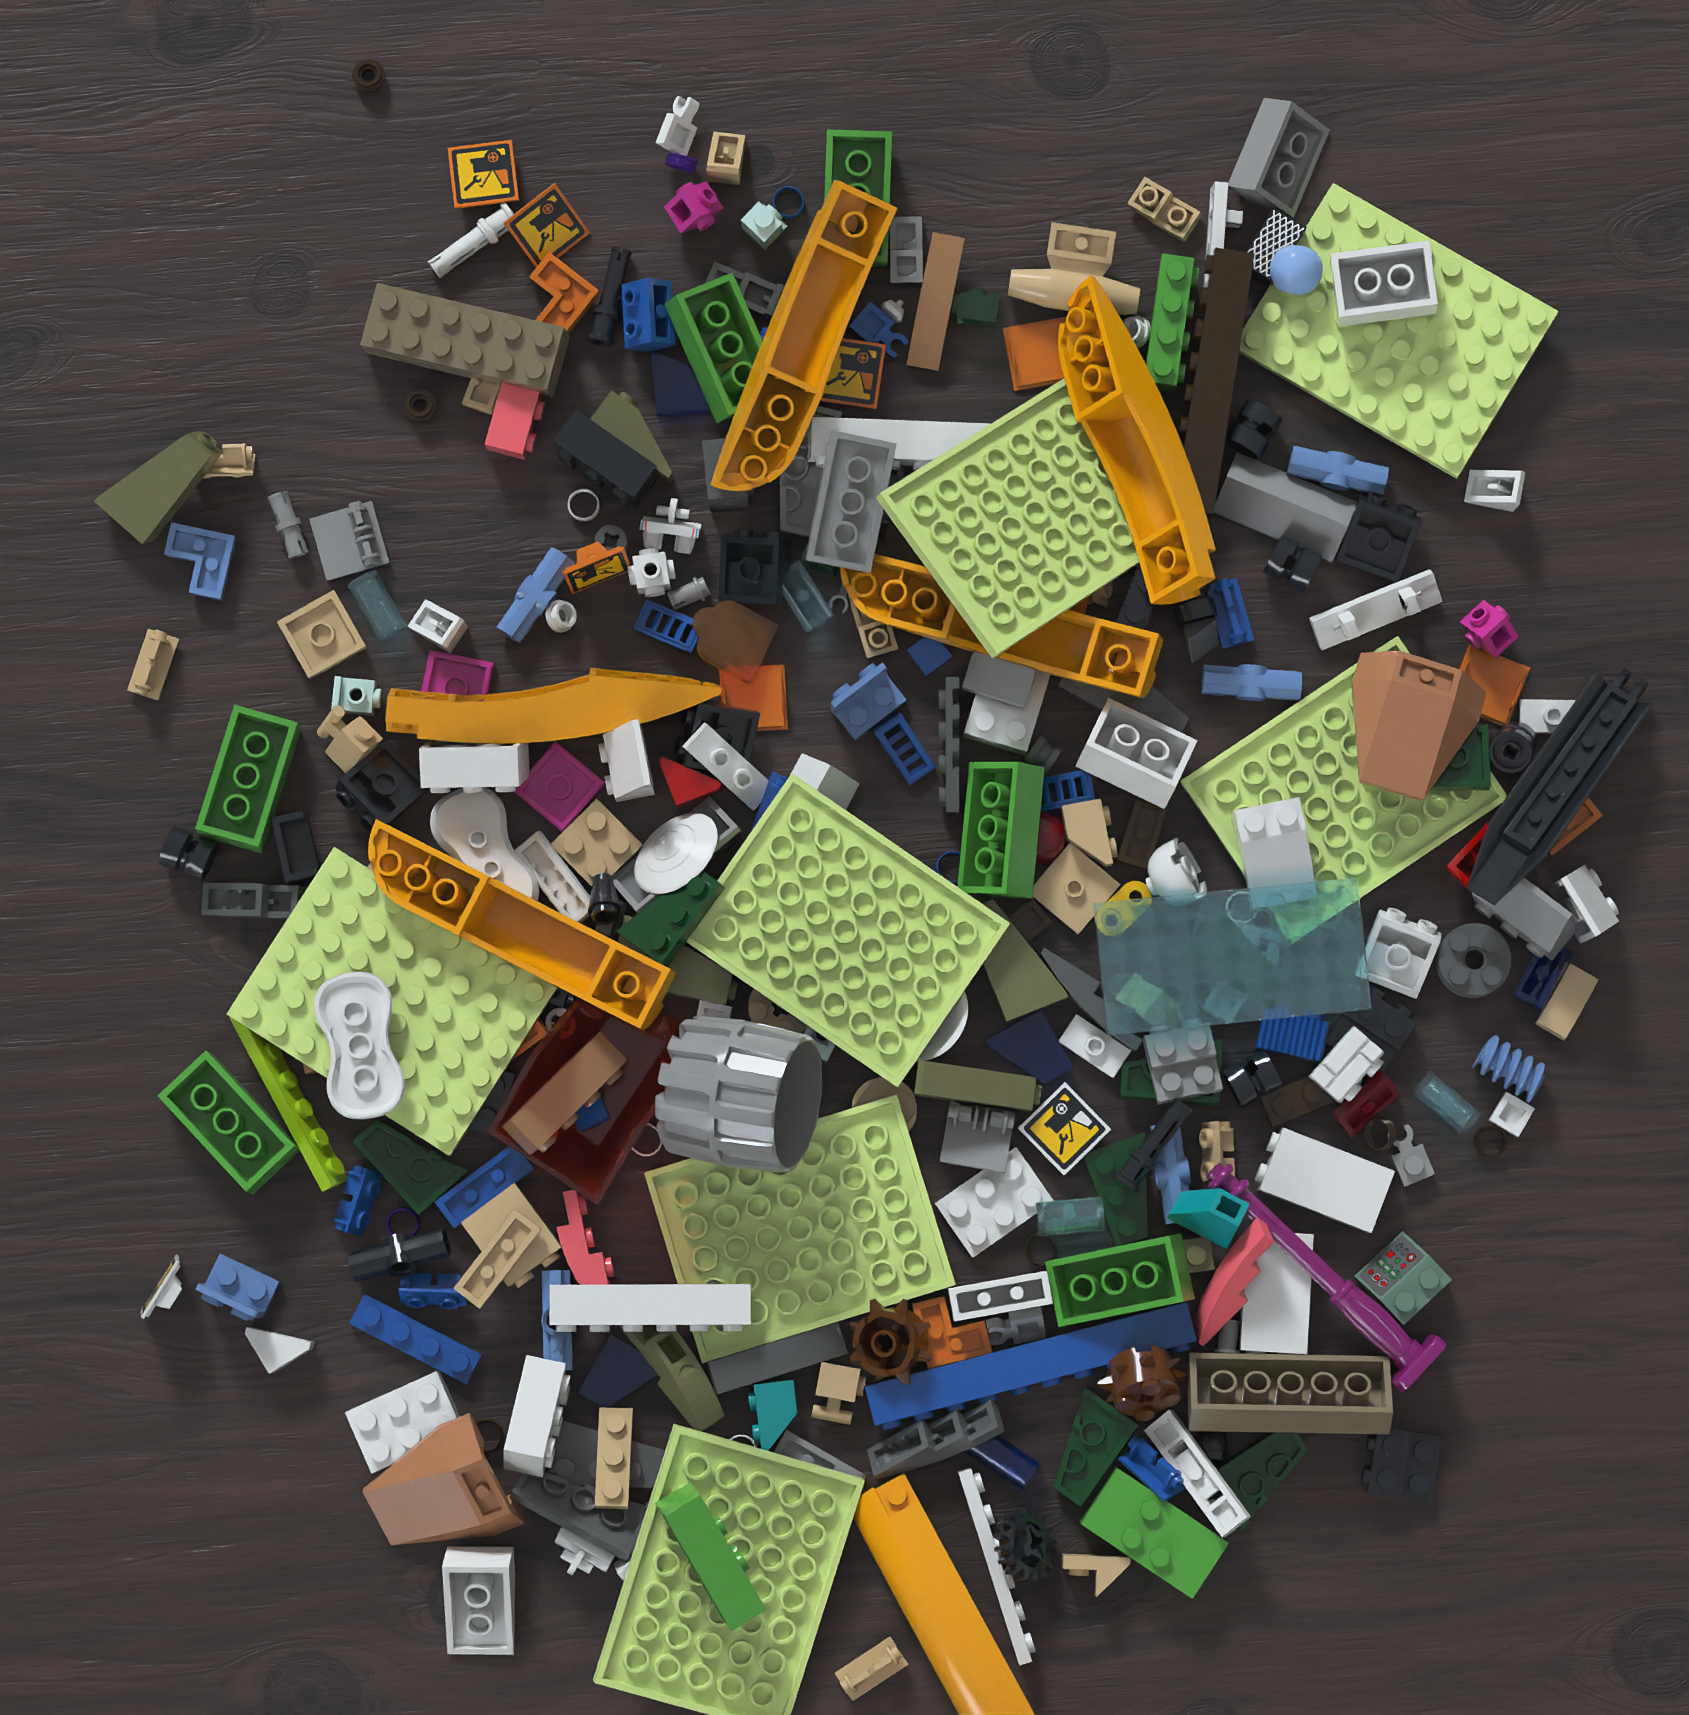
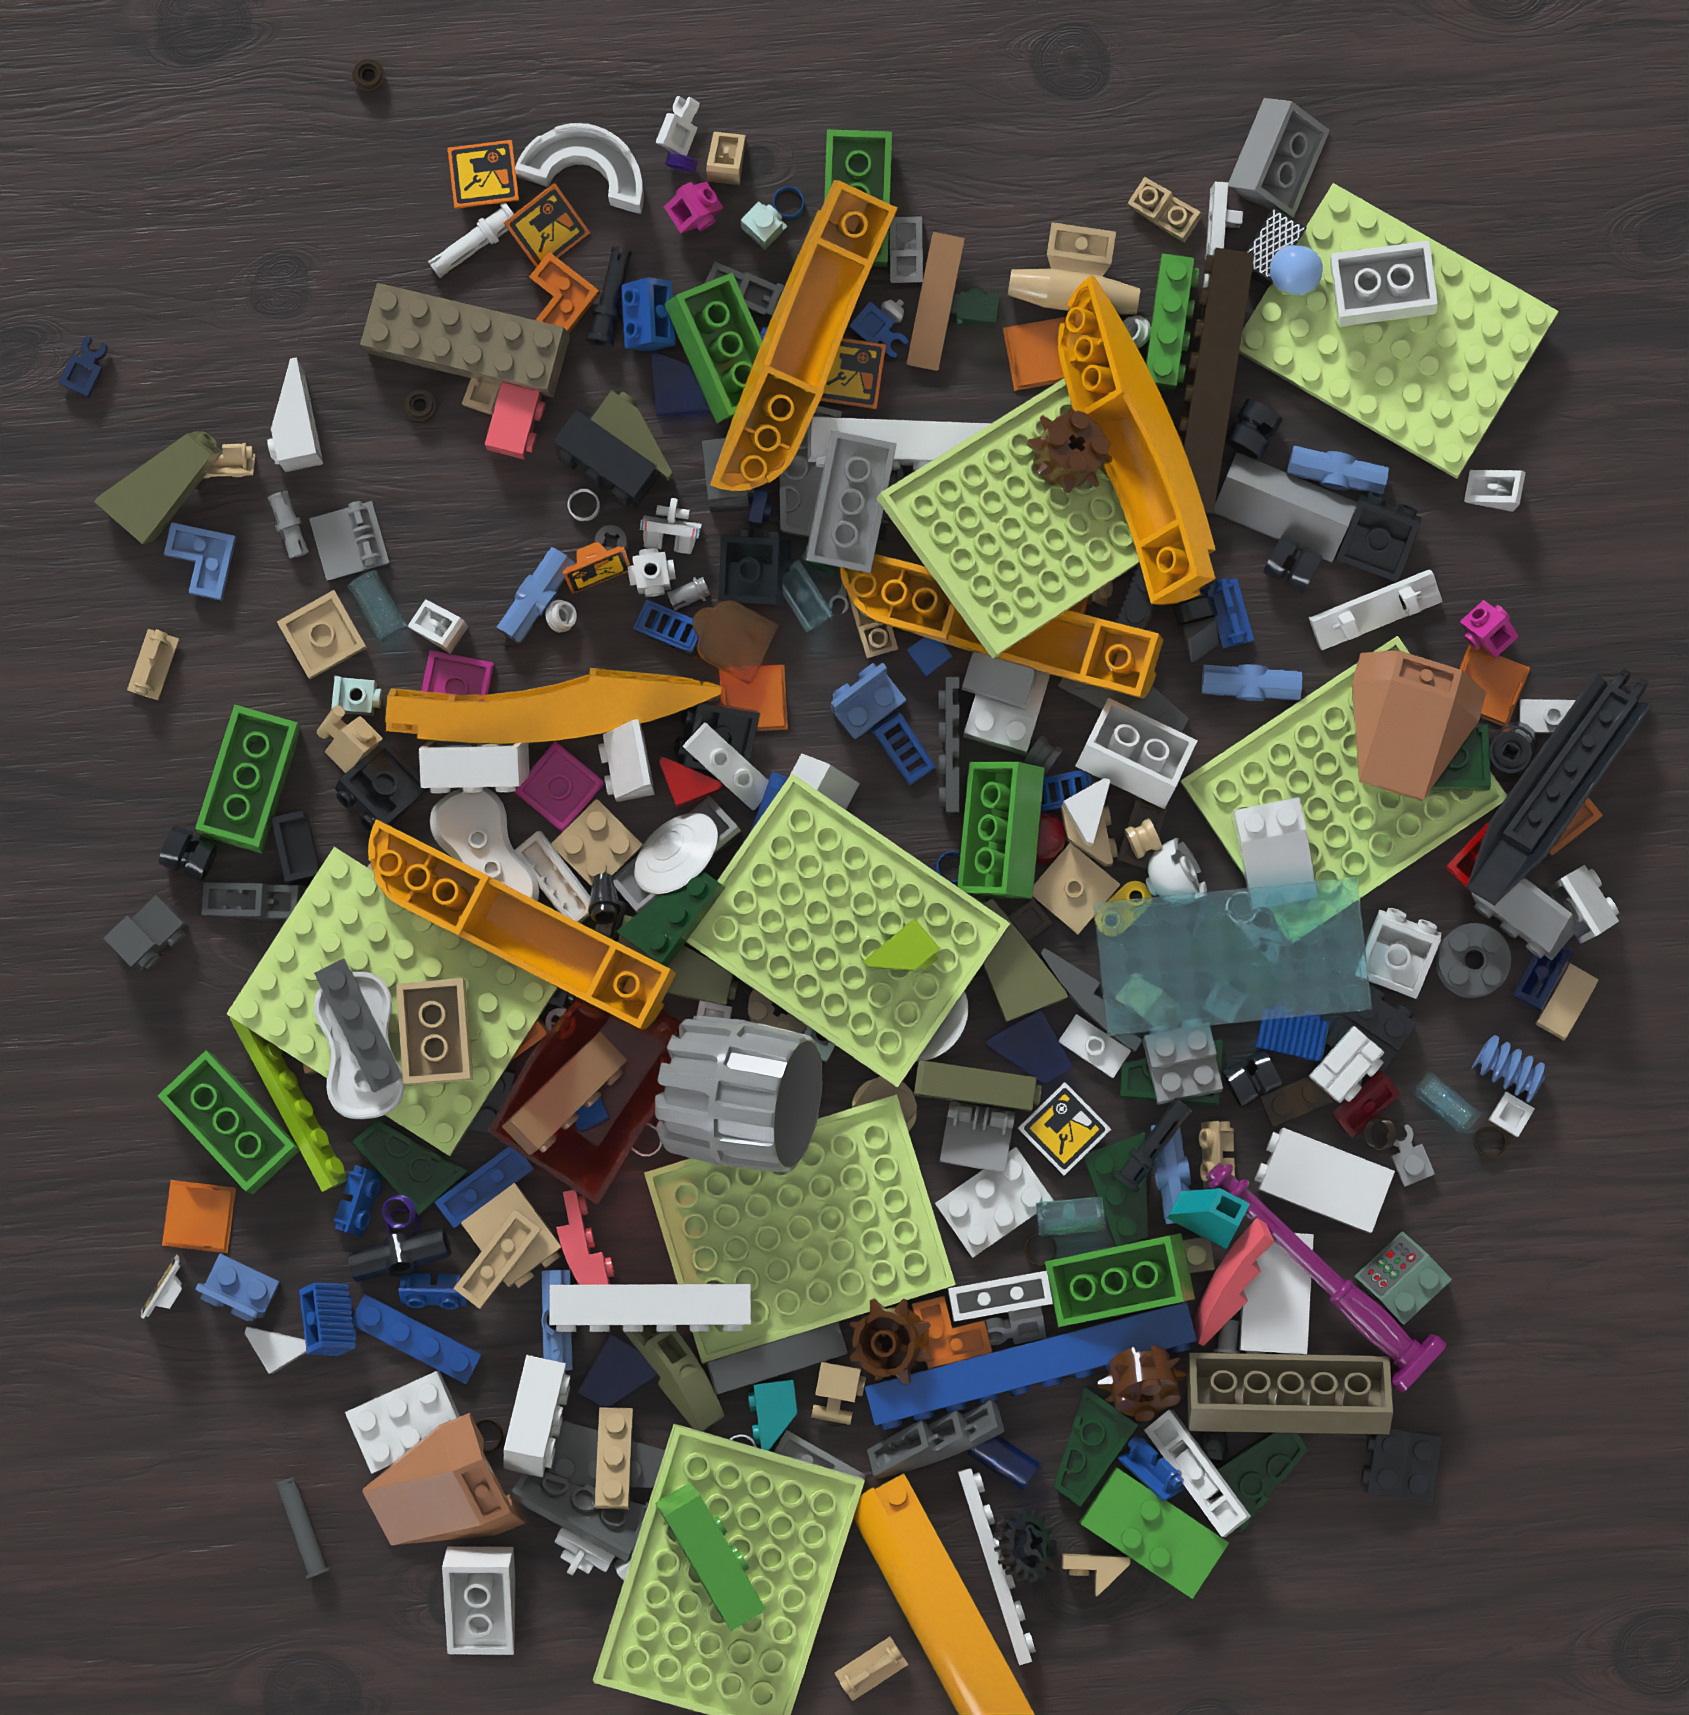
(82, 372): none -> dark blue plate
(146, 934): none -> dark grey brick
(199, 1216): none -> orange piece
(294, 429): none -> white slope
(301, 1527): none -> dark grey pin
(327, 1319): none -> blue brick
(359, 1025): none -> dark grey plate
(388, 1218): none -> dark purple axle
(434, 1031): none -> tan brick
(587, 146): none -> white brick
(760, 509): none -> dark blue plate
(905, 950): none -> lime slope
(1070, 450): none -> reddish brown brick
(1086, 809): none -> white slope
(1143, 838): none -> tan wheel

